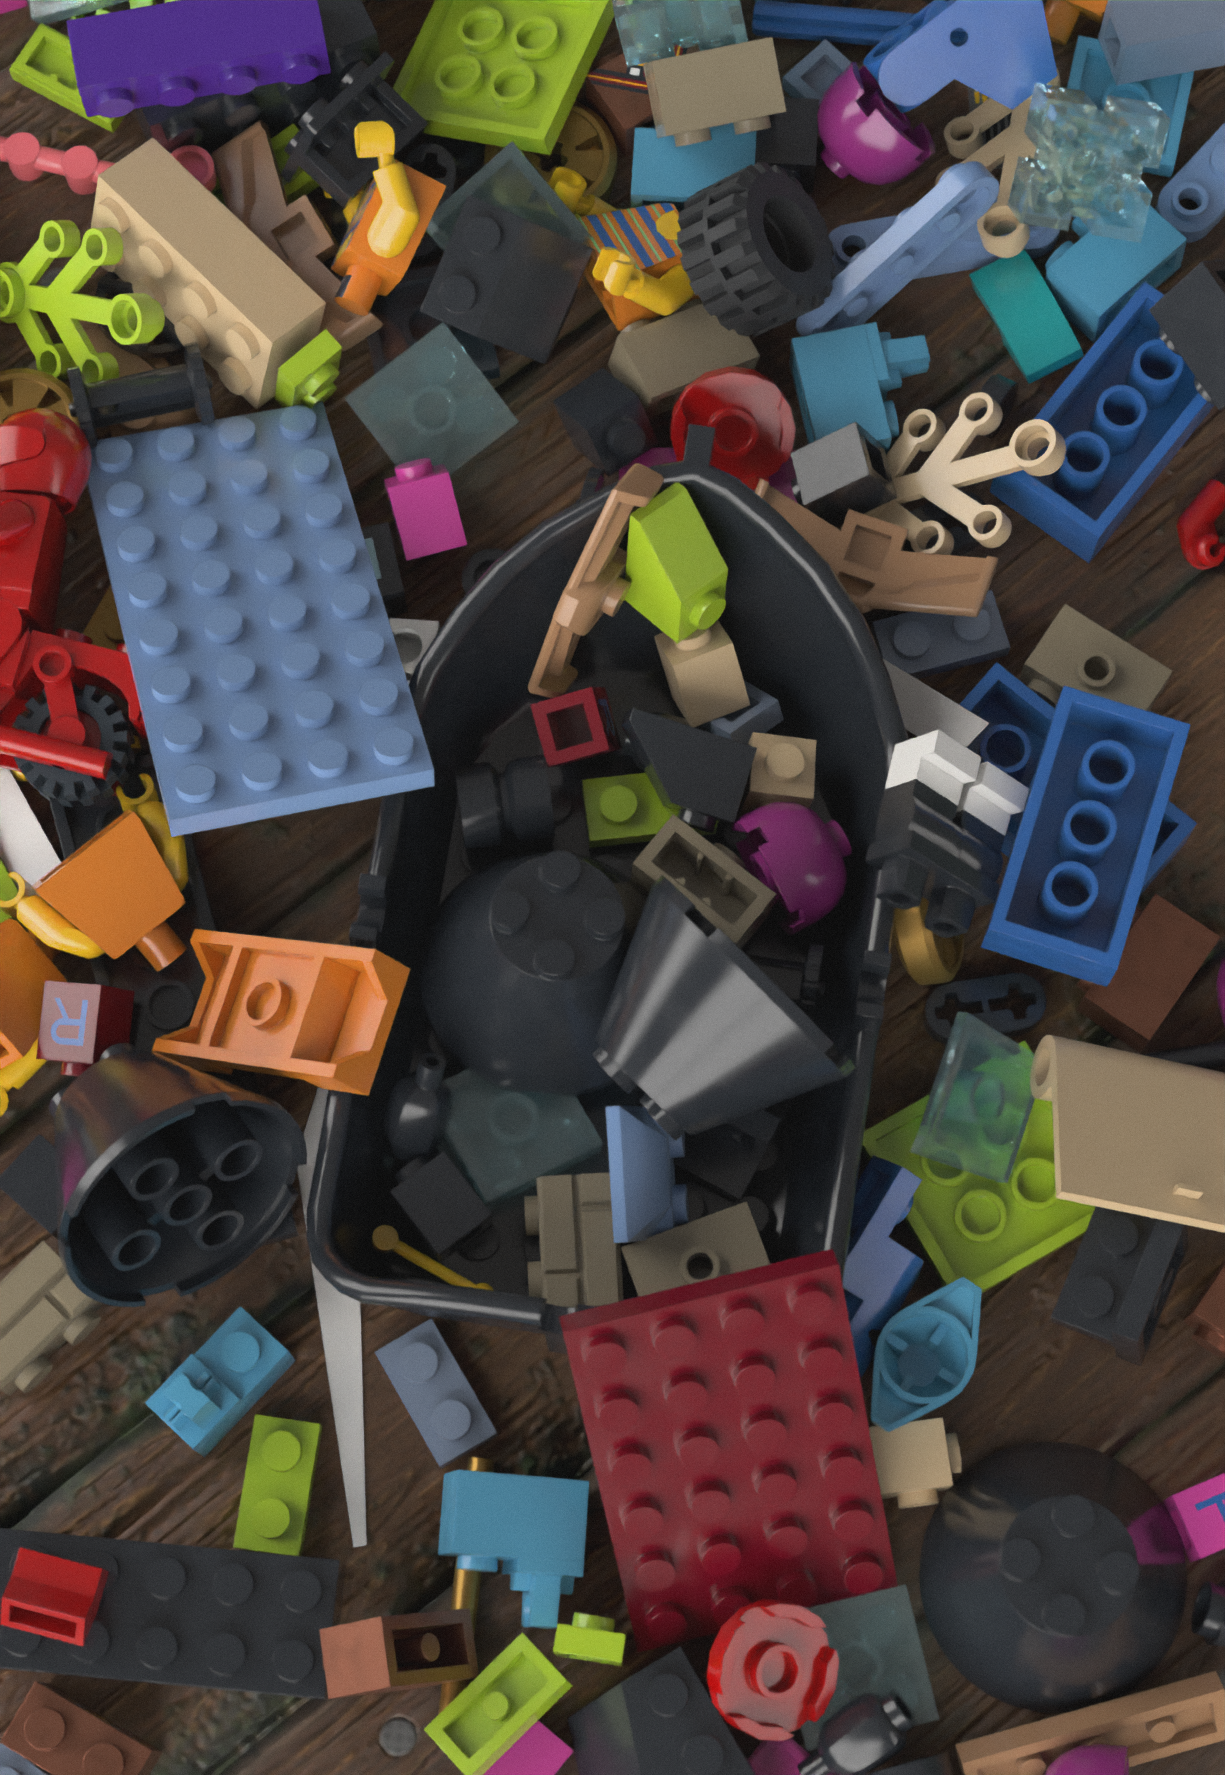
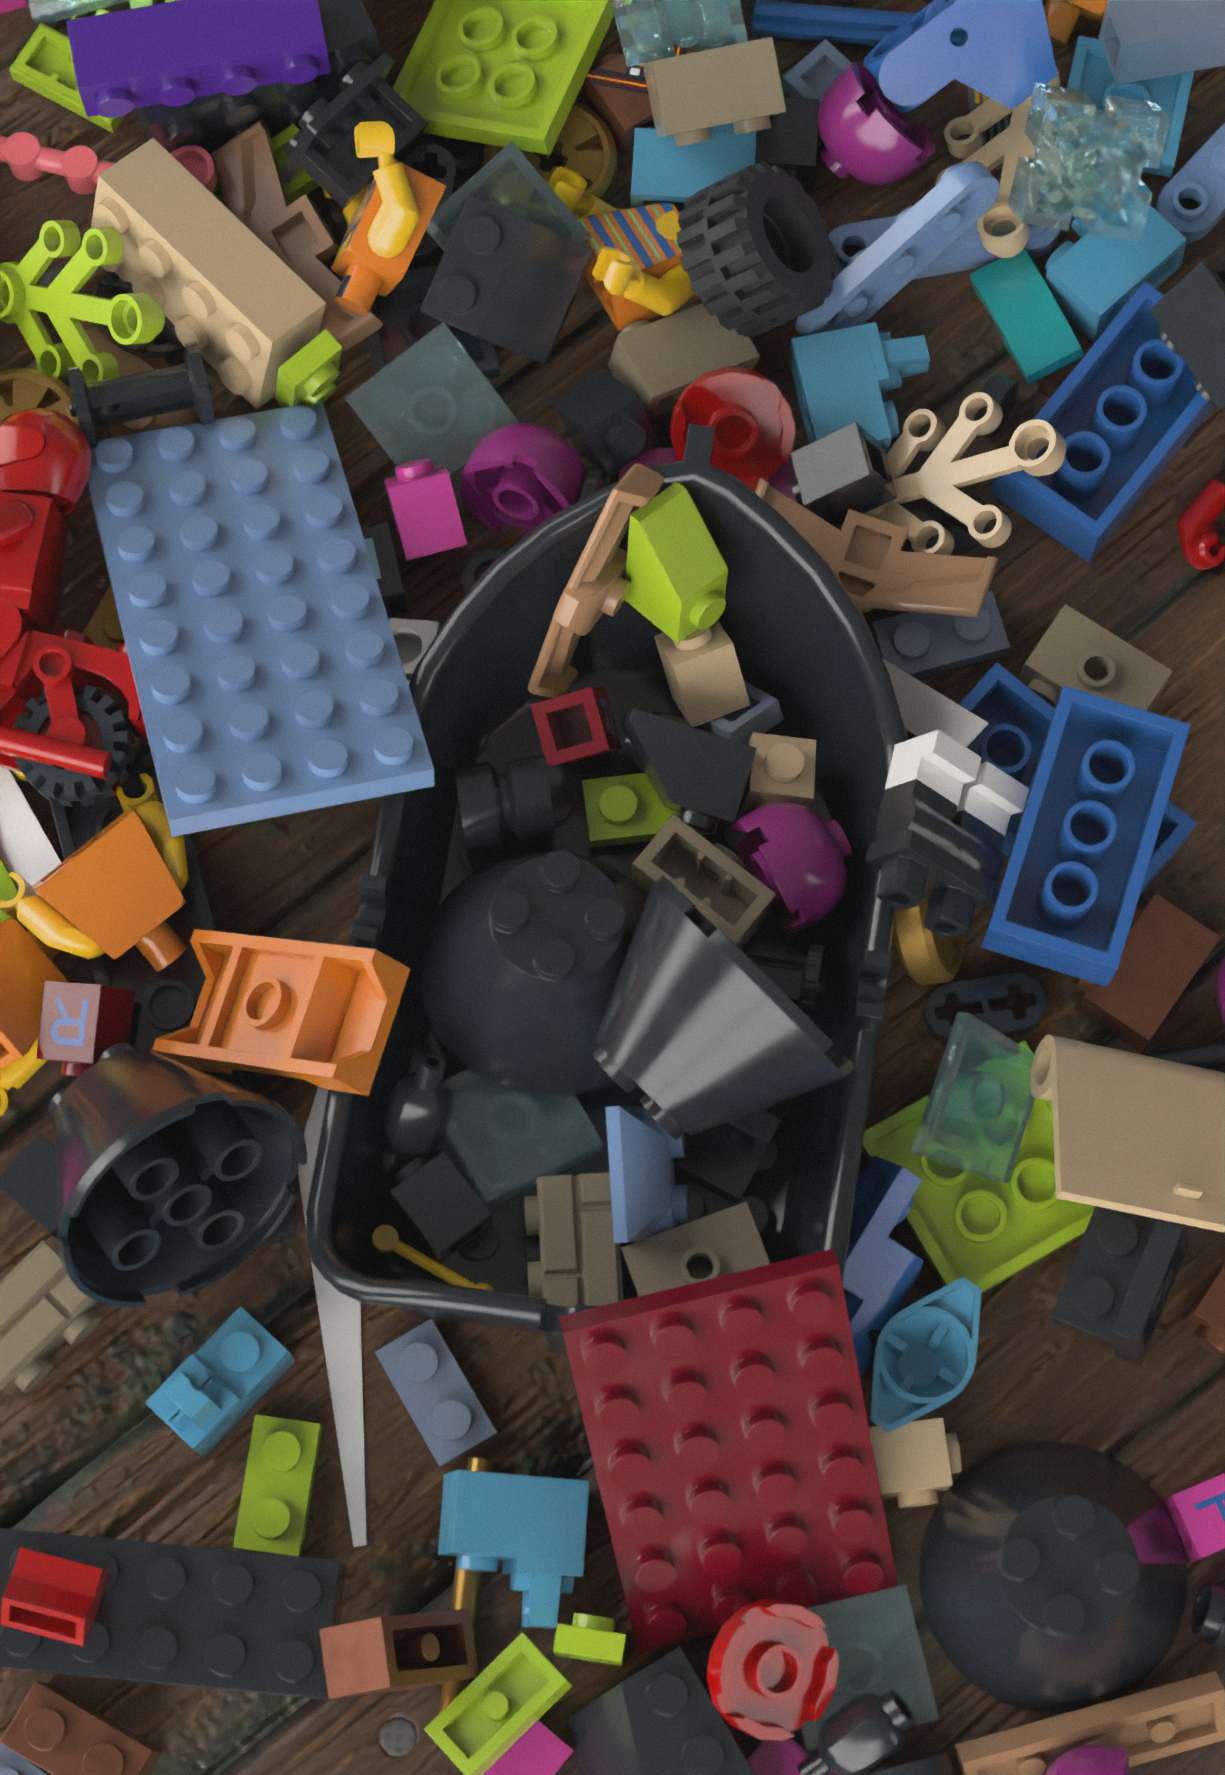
(521, 477): none -> magenta cylinder

